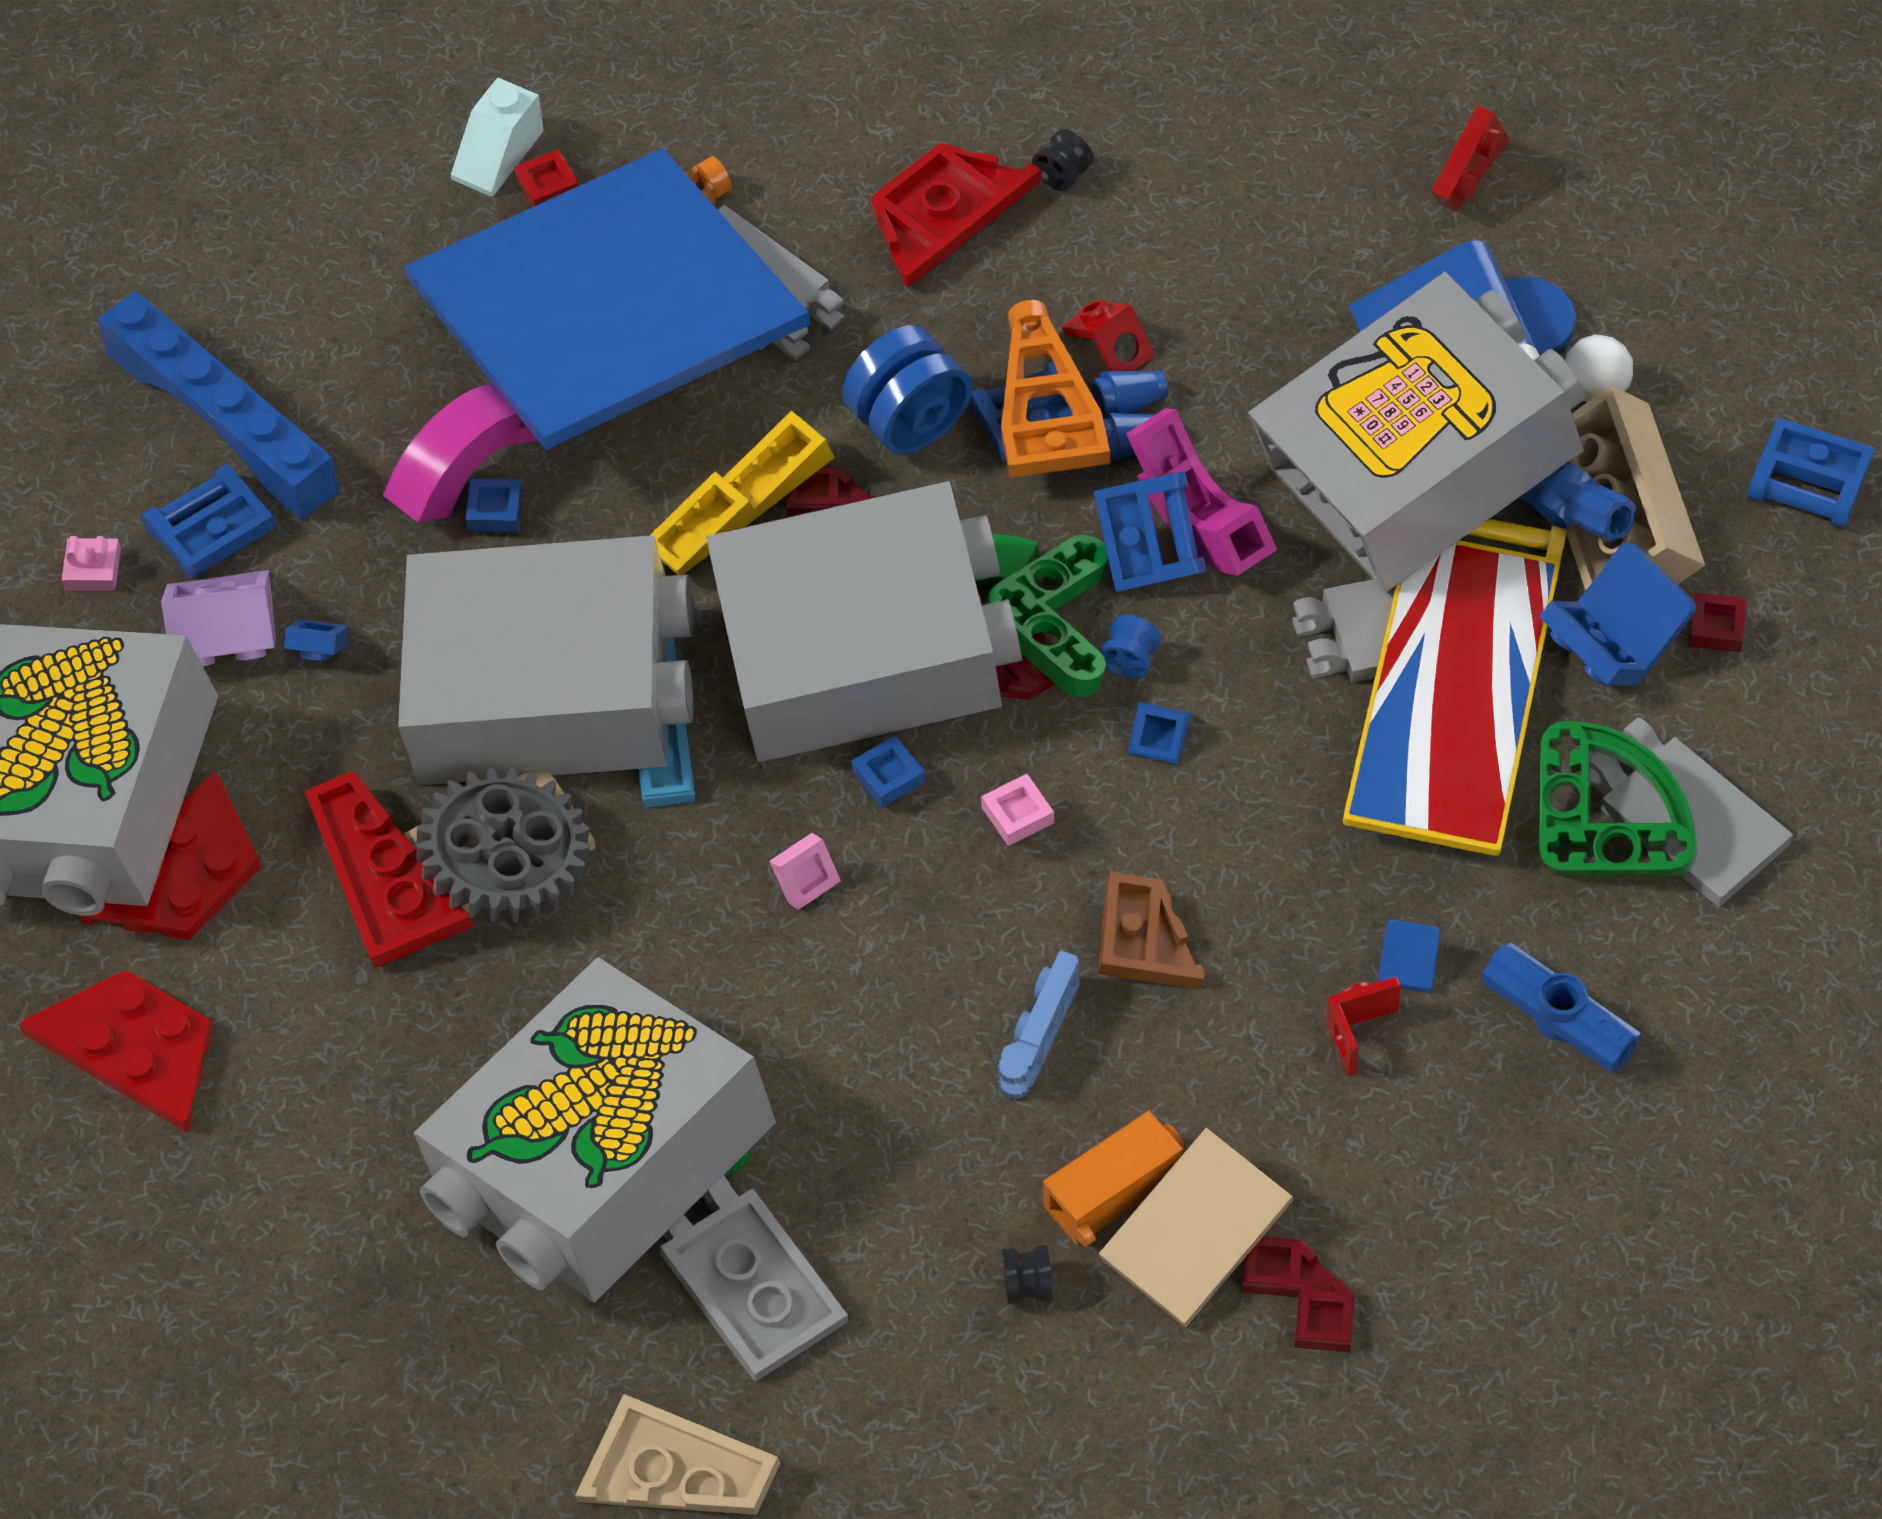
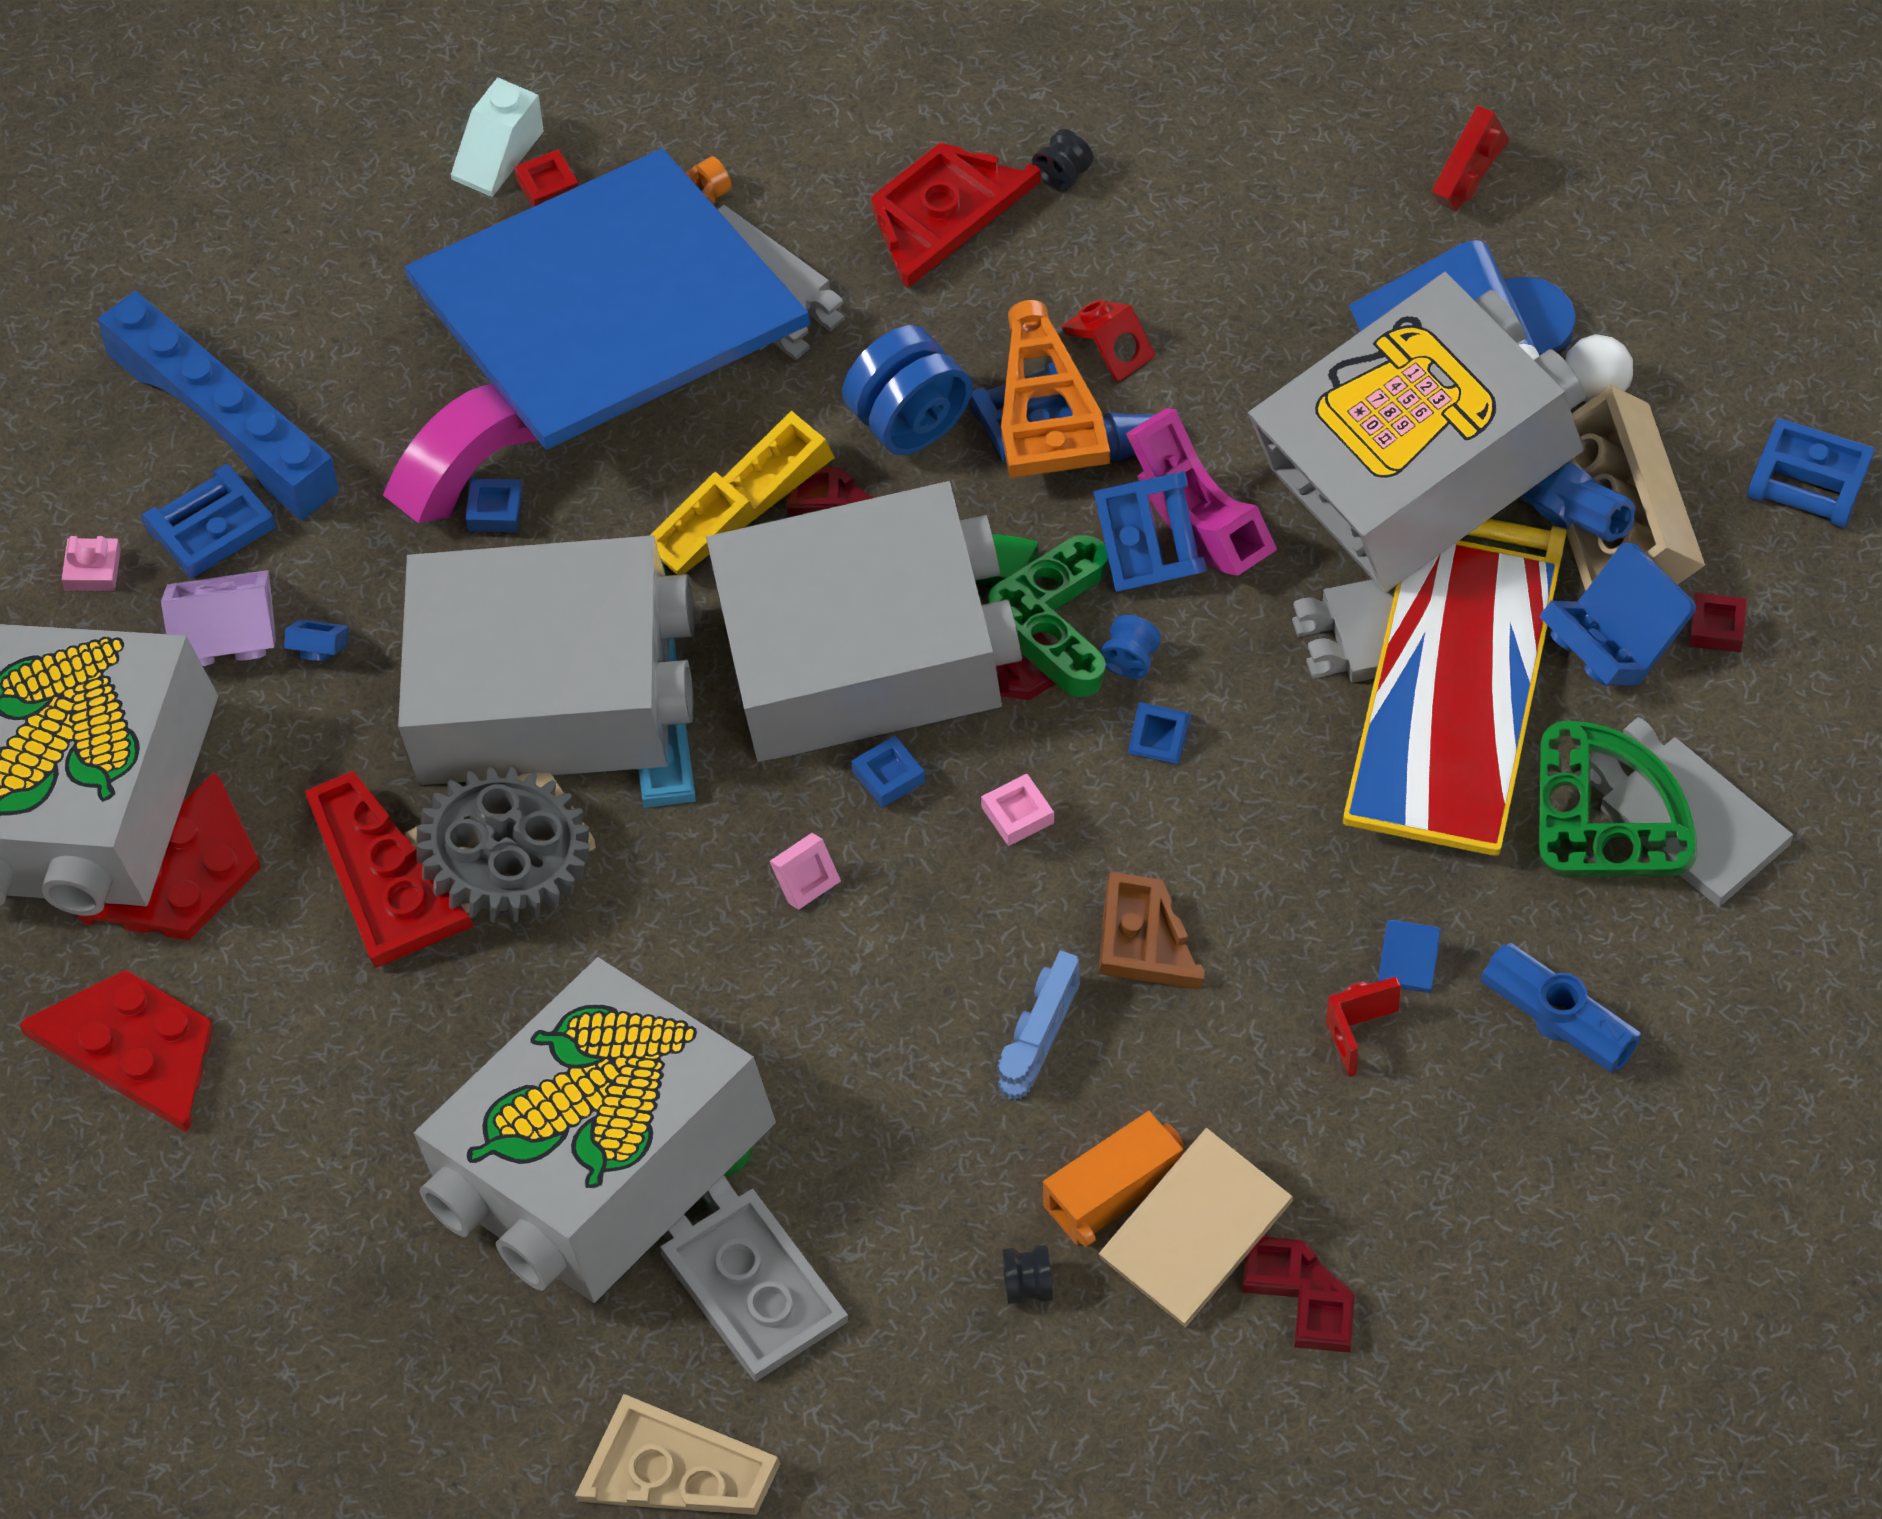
(1128, 390): blue cone -> none

